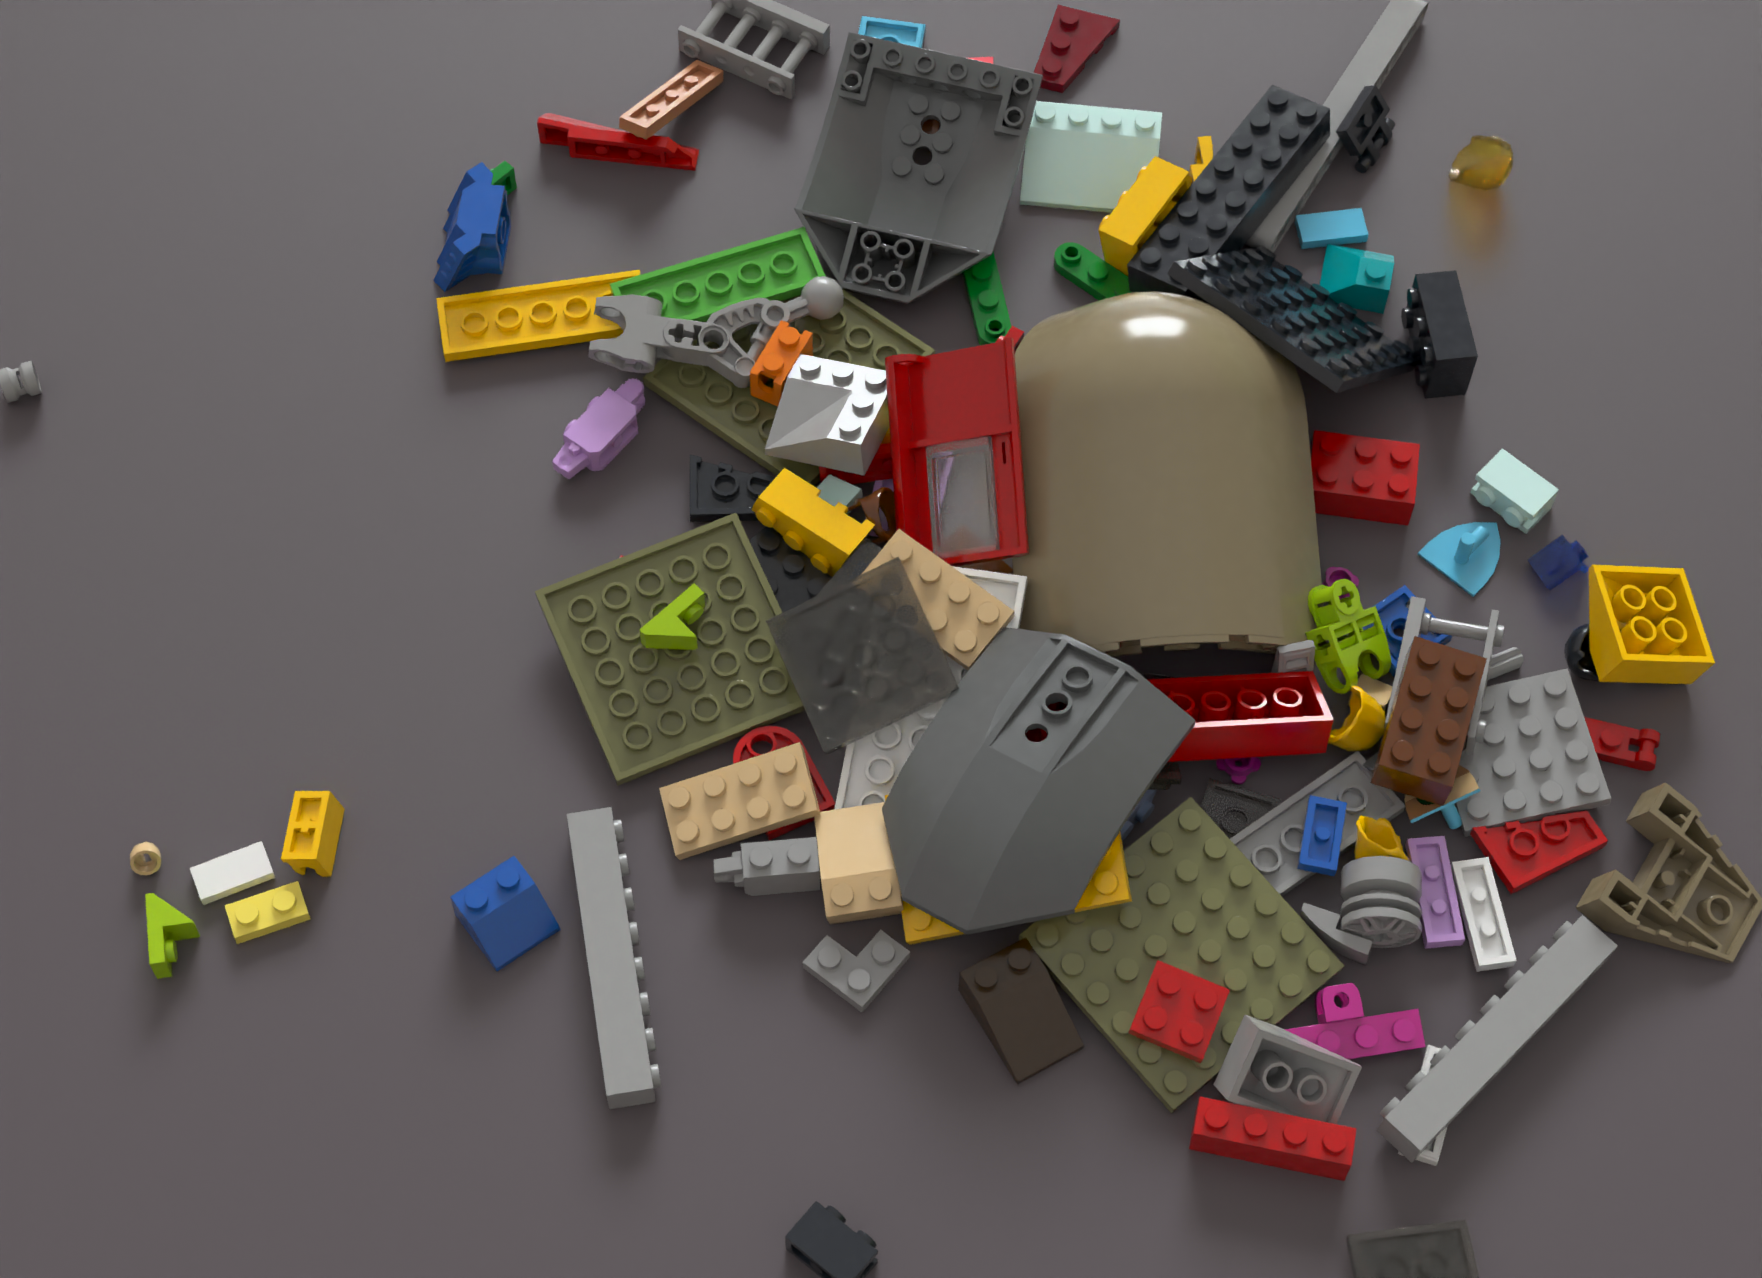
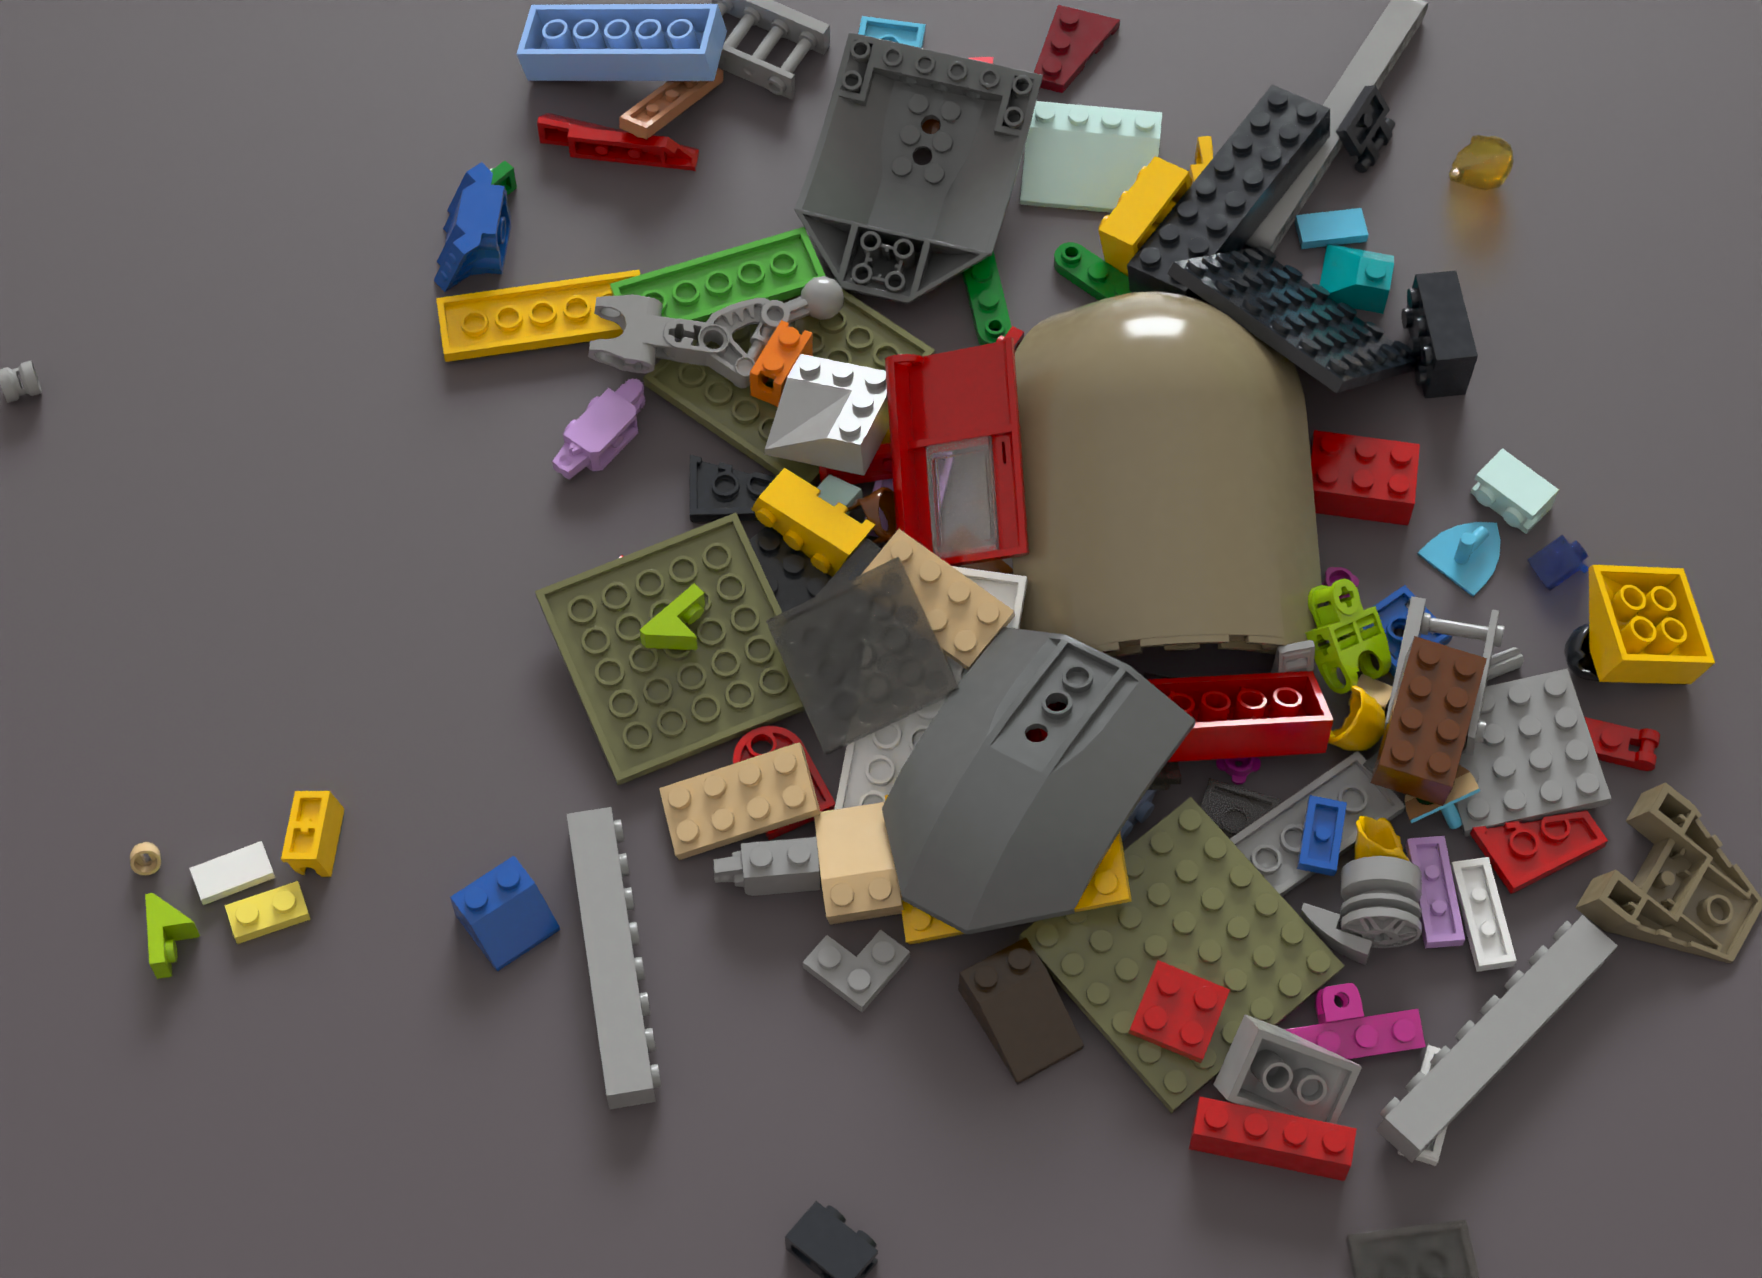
(622, 42): none -> light blue brick

